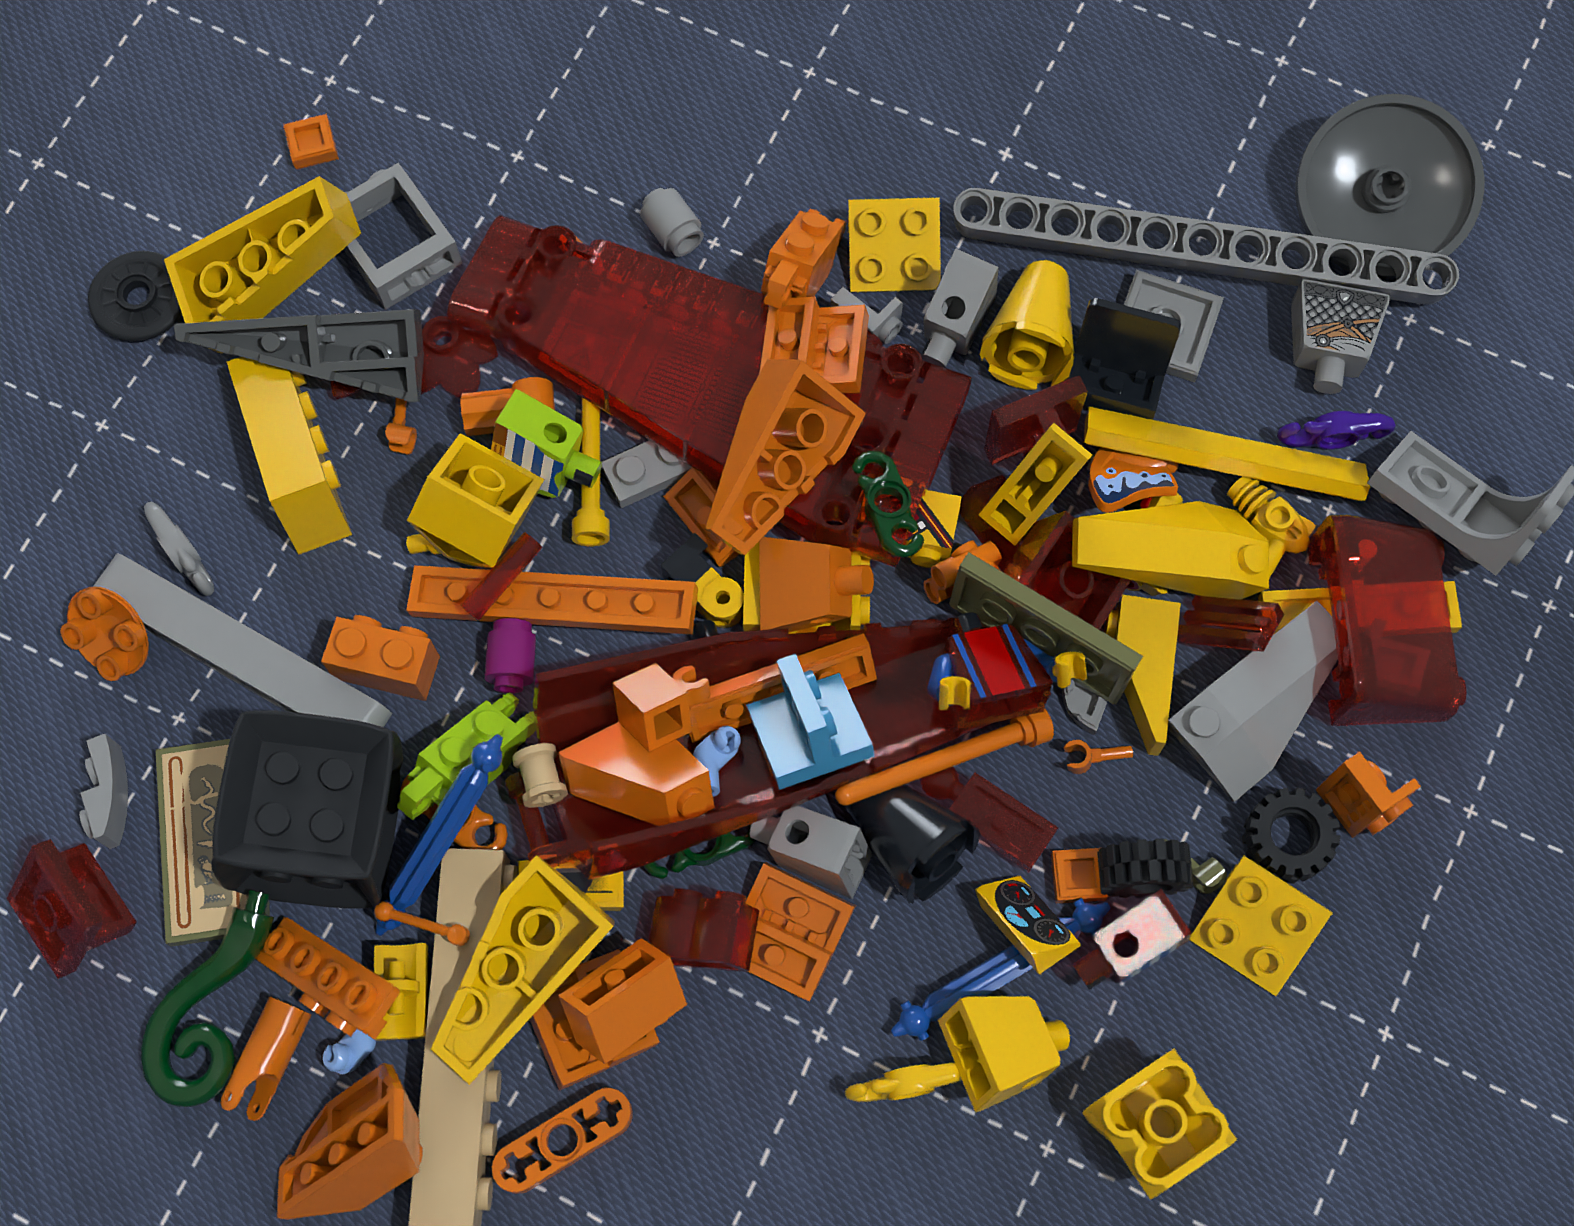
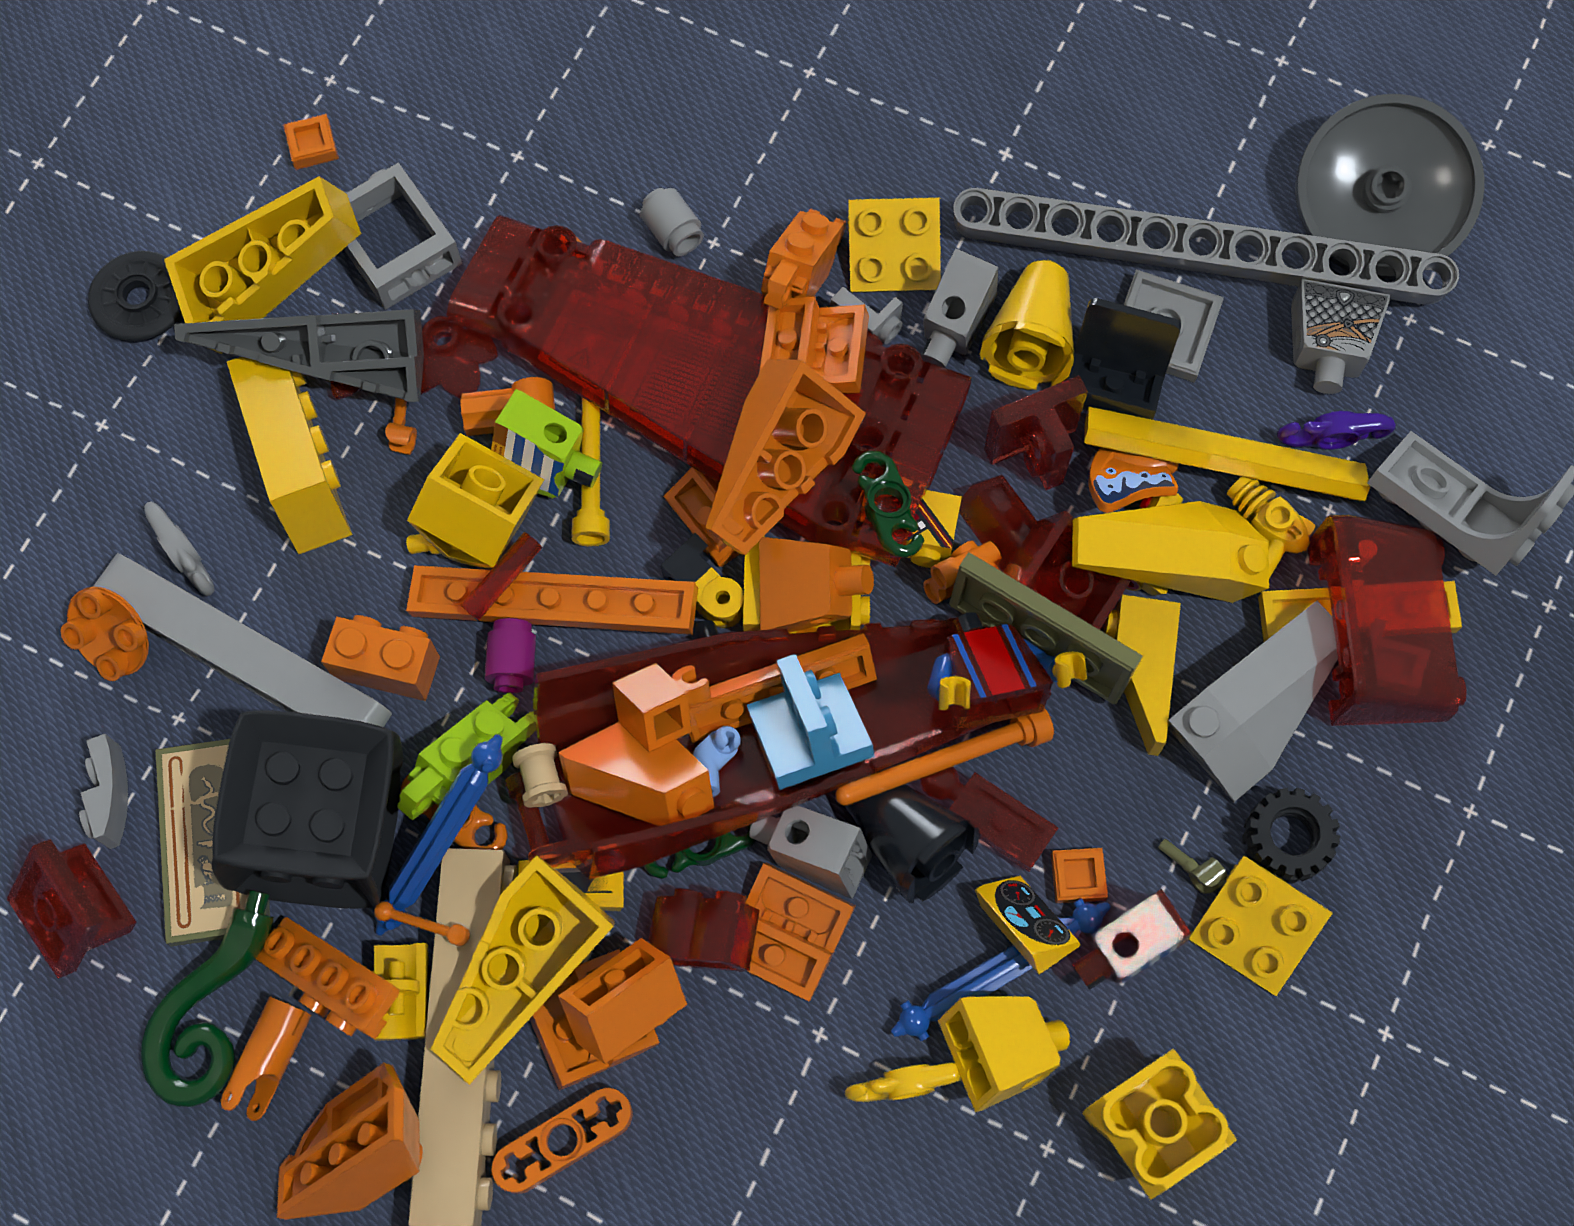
(348, 1052): light blue arm -> none
(642, 472): light grey plate -> none
(1035, 484): yellow slope -> none
(1084, 705): light grey tile -> none
(1094, 755): orange hand -> none
(1145, 868): black tyre -> none
(1232, 616): clear red tile -> none
(1361, 796): orange bracket -> none

